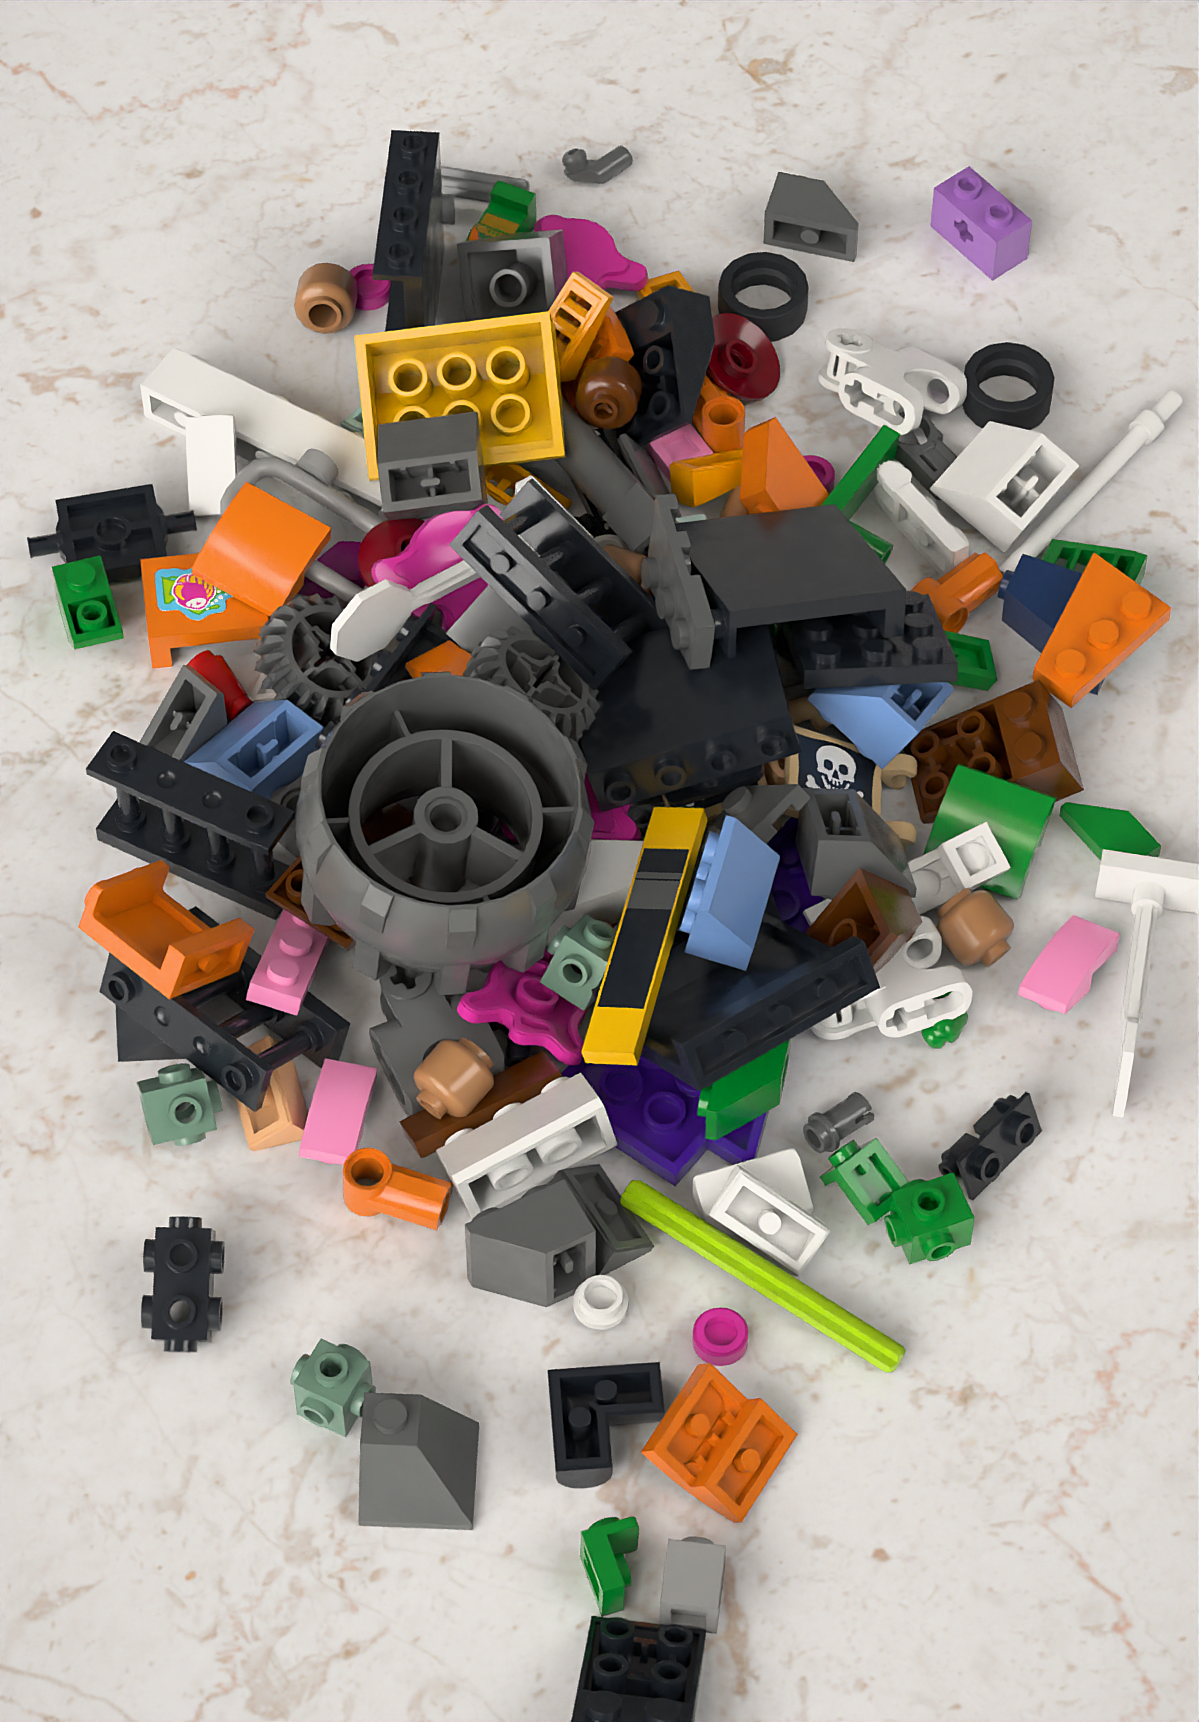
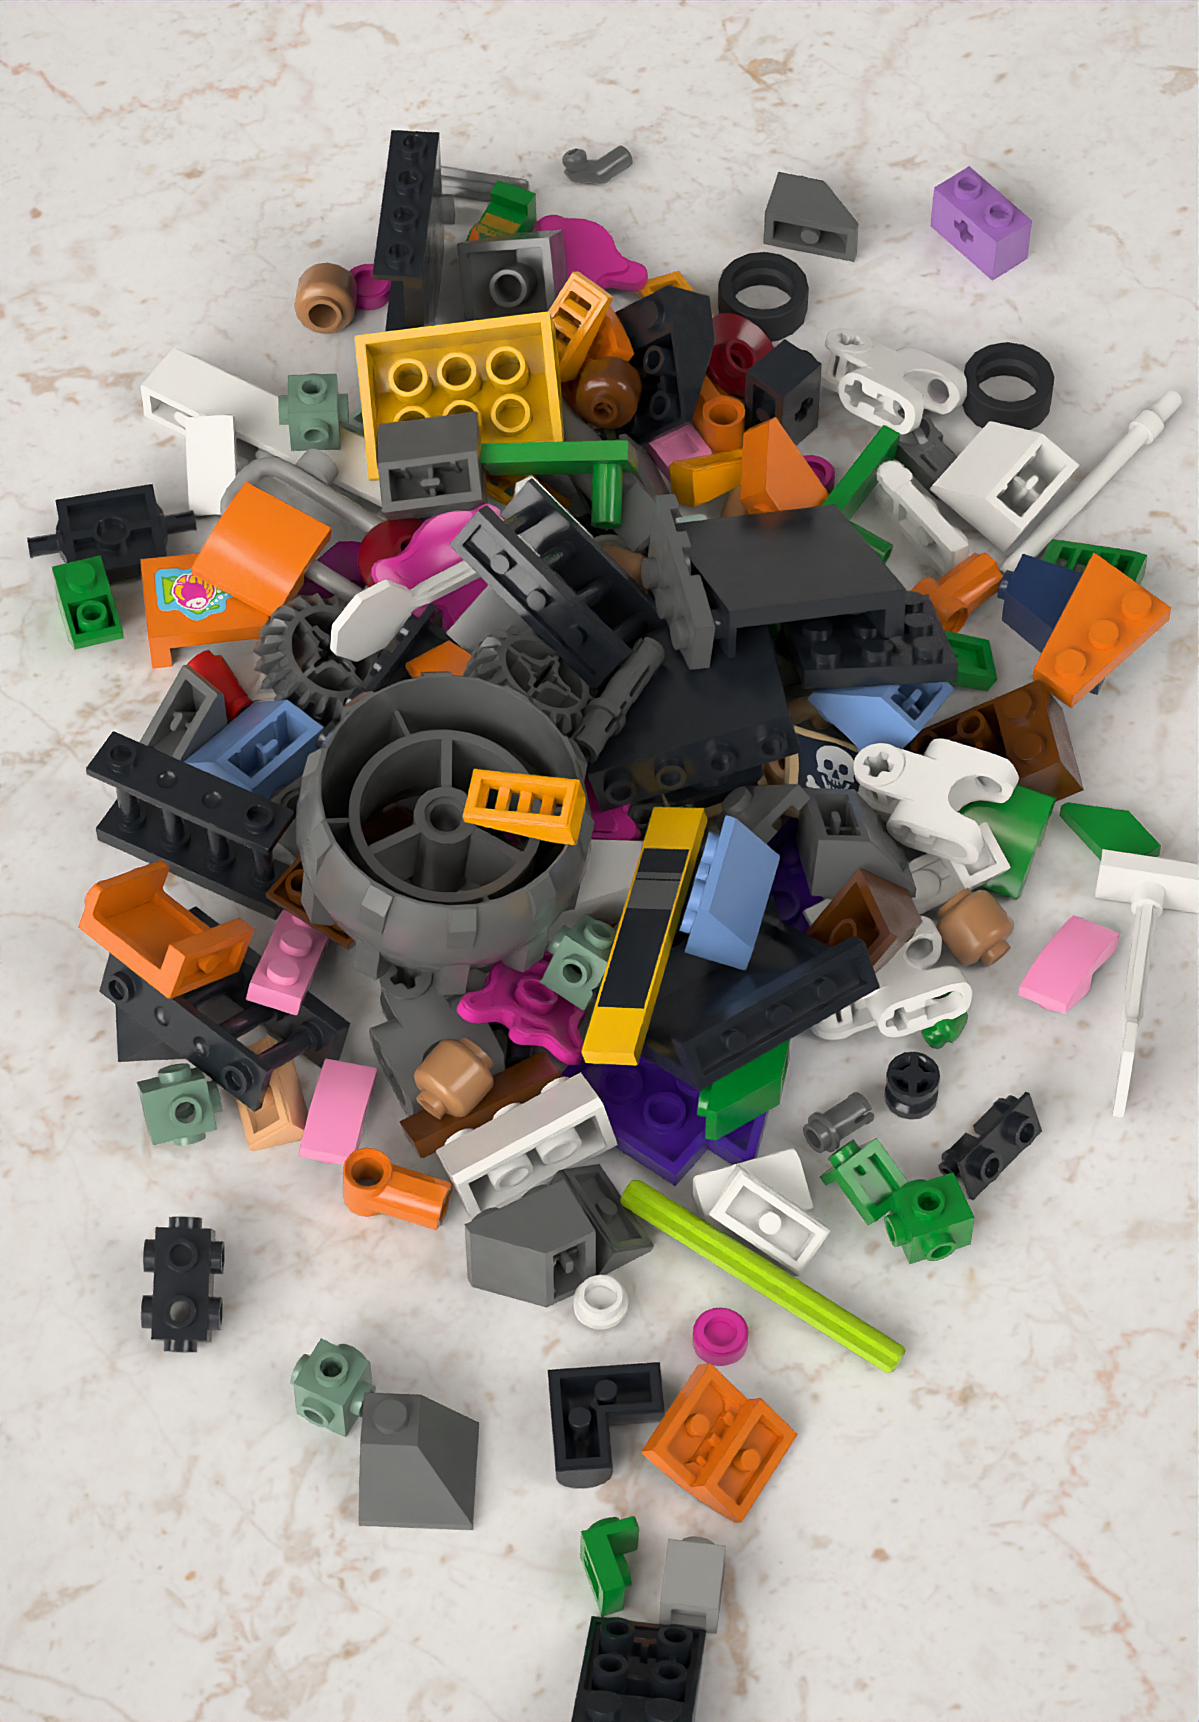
(313, 411): none -> sand green brick
(542, 826): none -> light orange slope
(603, 459): none -> green piece
(607, 713): none -> dark grey pin
(784, 387): none -> black brick
(917, 1073): none -> black wheel
(928, 792): none -> white piece

